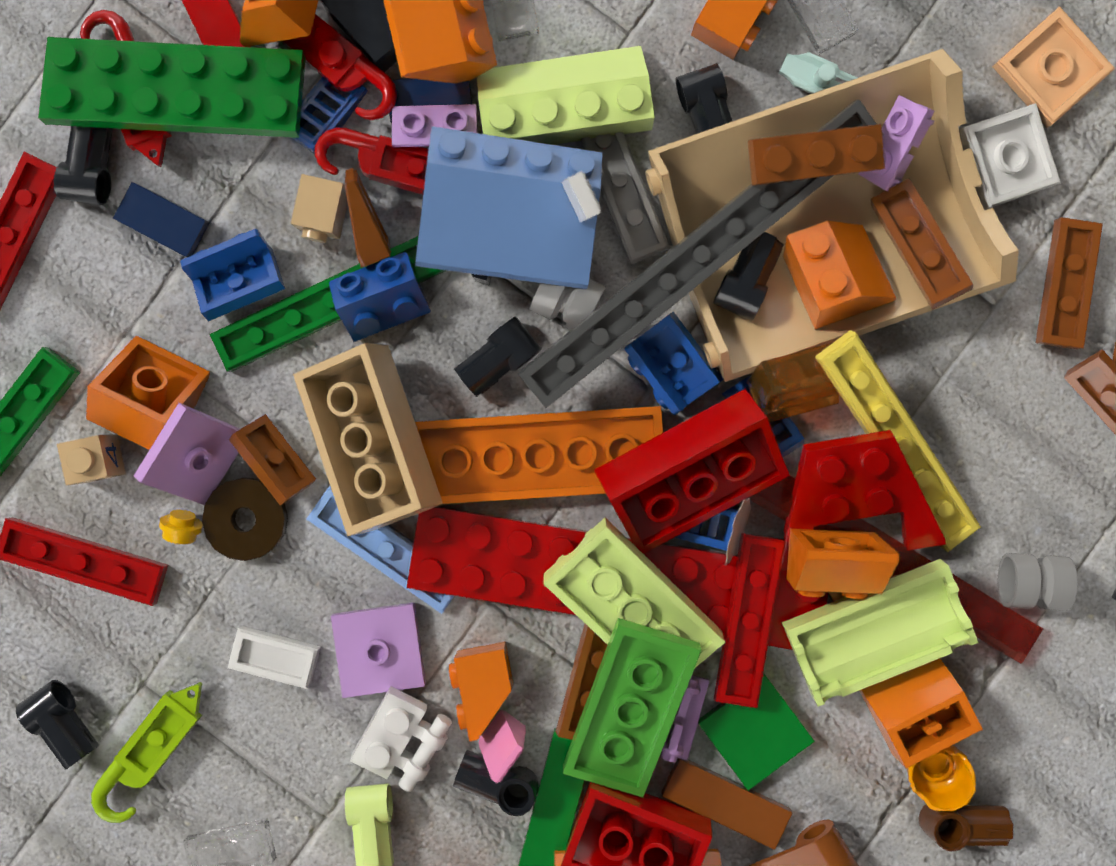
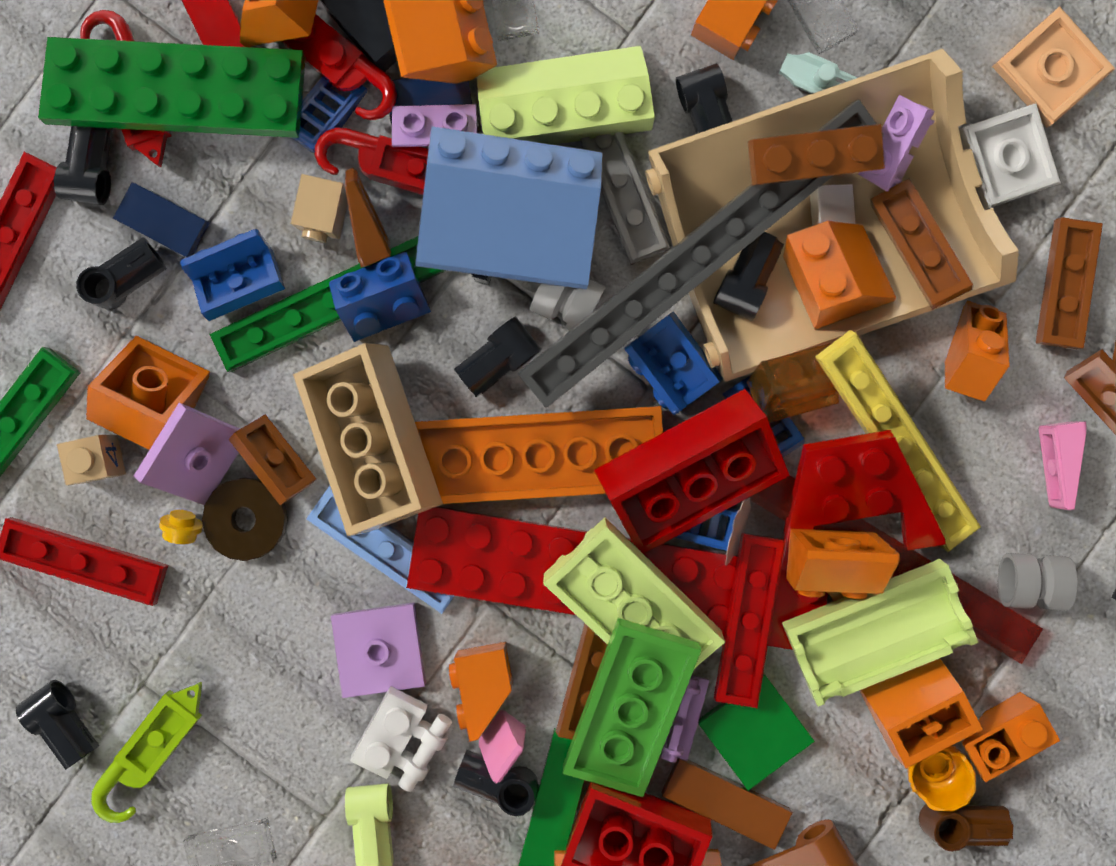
(124, 272): none -> black piece
(274, 657): white tile -> none
(581, 196): white tile -> none
(833, 204): none -> white slope
(977, 351): none -> orange slope
(1009, 736): none -> orange slope
(1062, 460): none -> bright pink slope

